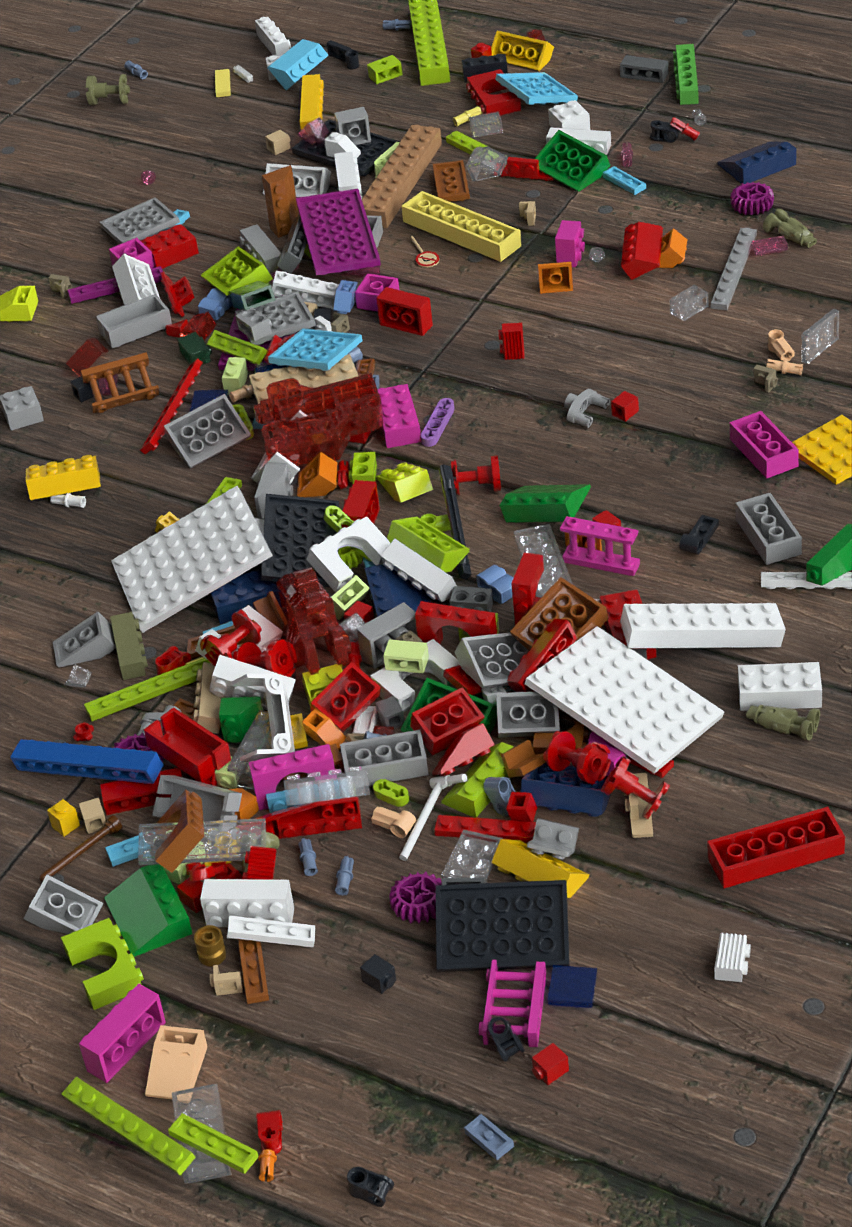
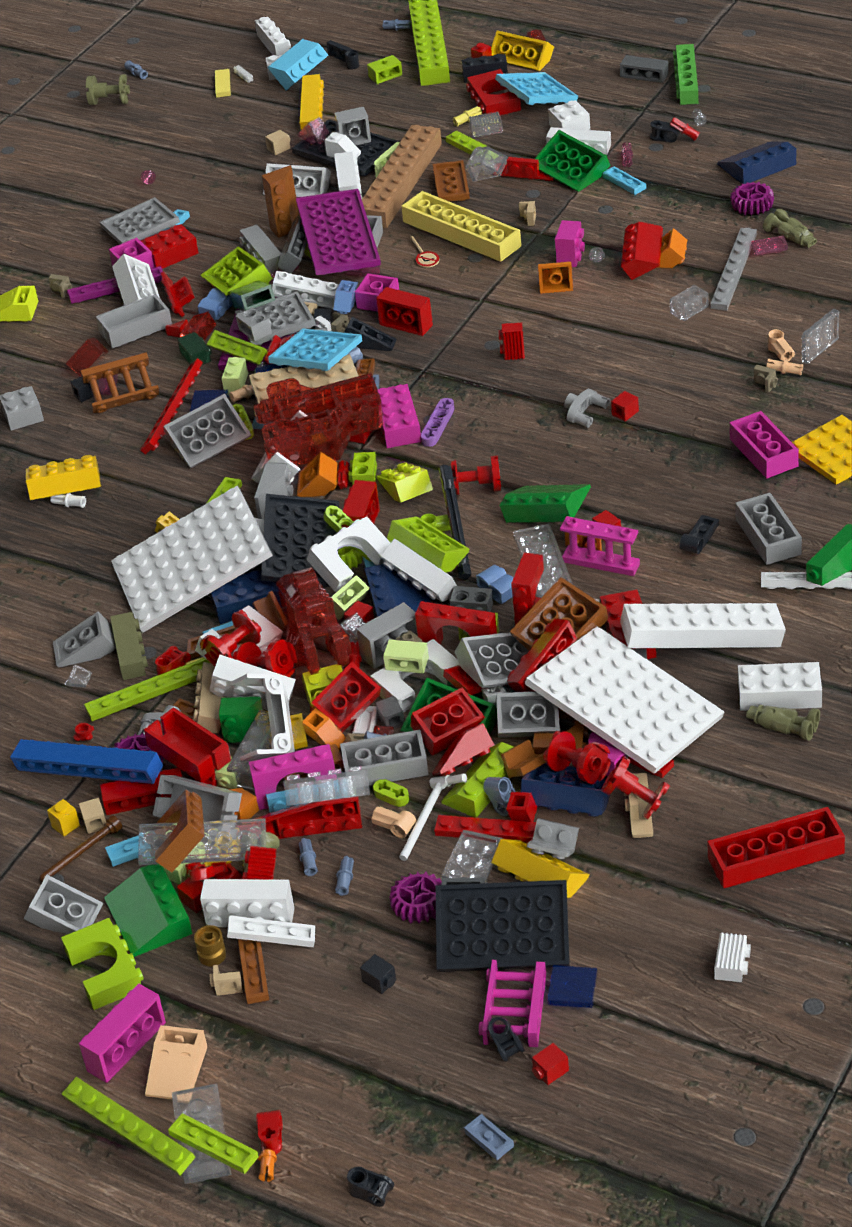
(371, 337): none -> black slope

